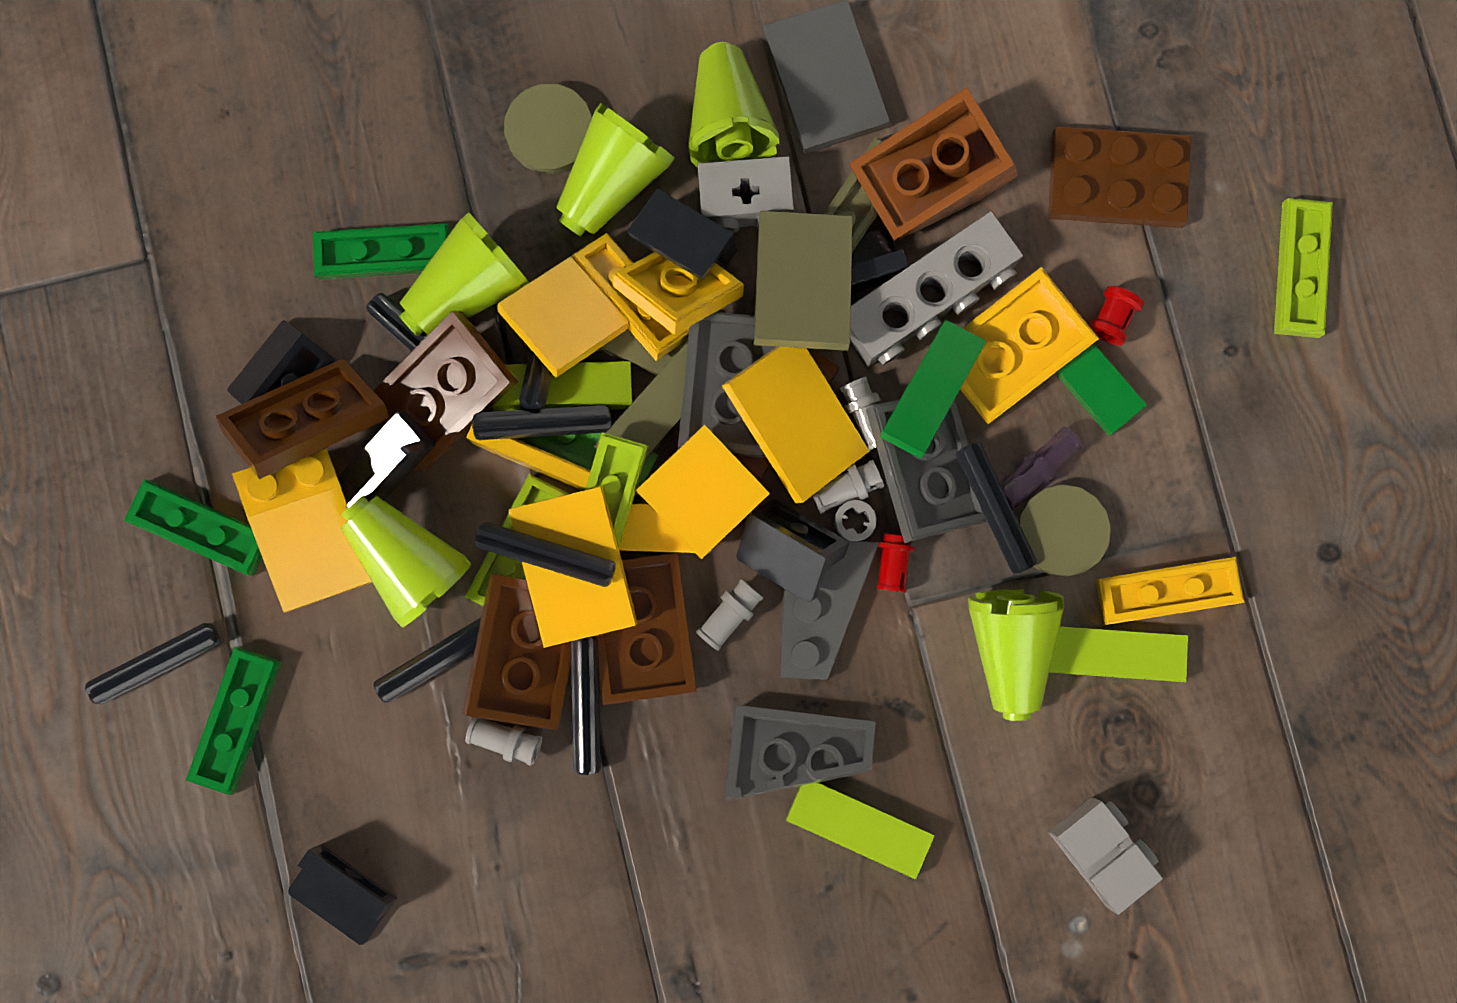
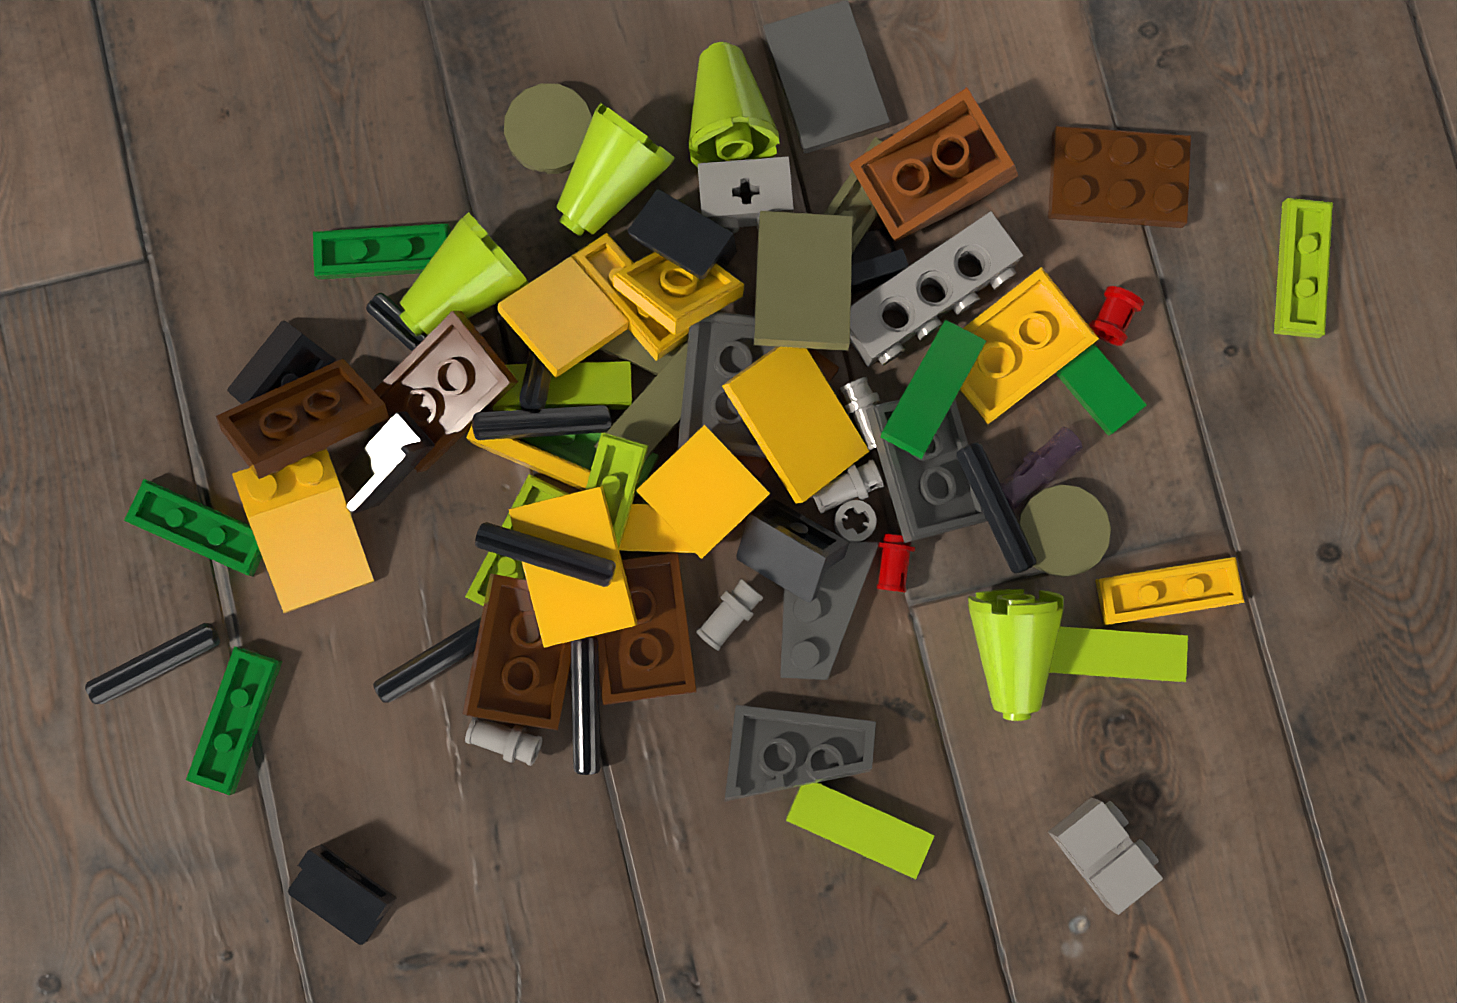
(401, 557): lime cone -> none

